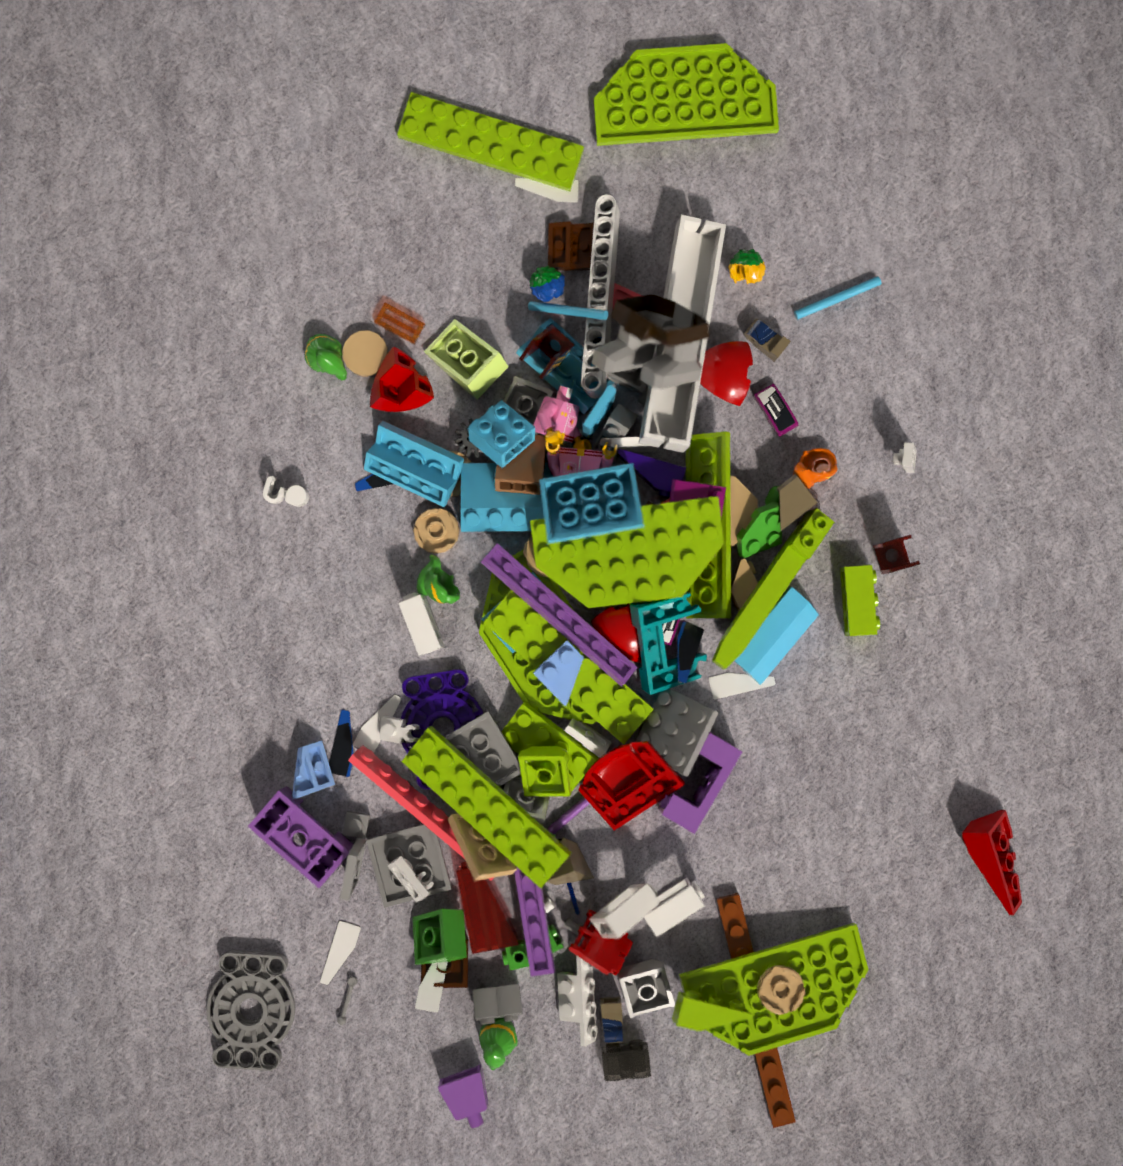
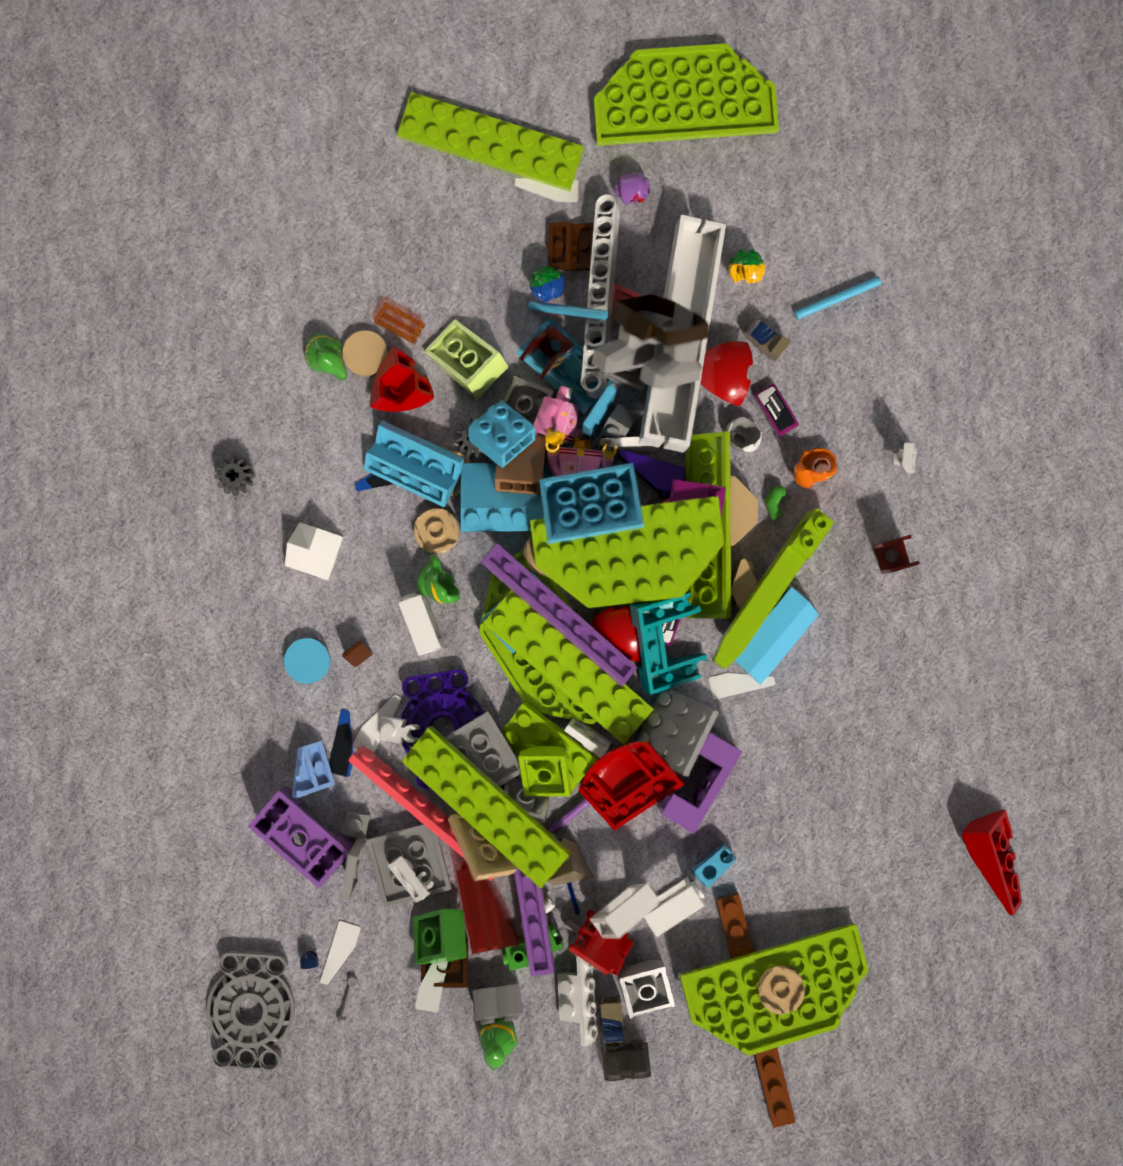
(229, 469): none -> dark grey gear
(294, 495): white leg -> none
(307, 660): none -> medium azure tile
(309, 960): none -> dark blue hinge
(312, 550): none -> white slope
(357, 653): none -> reddish brown slope
(465, 1095): medium lavender torso -> none
(560, 671): light blue wing -> none
(633, 188): none -> medium lavender head
(687, 645): black sticker -> none
(704, 1013): lime slope -> none
(713, 865): none -> medium azure leg
(744, 434): none -> light grey hair
(762, 531): bright green plate -> none
(794, 500): dark tan slope -> none
(859, 600): lime brick -> none

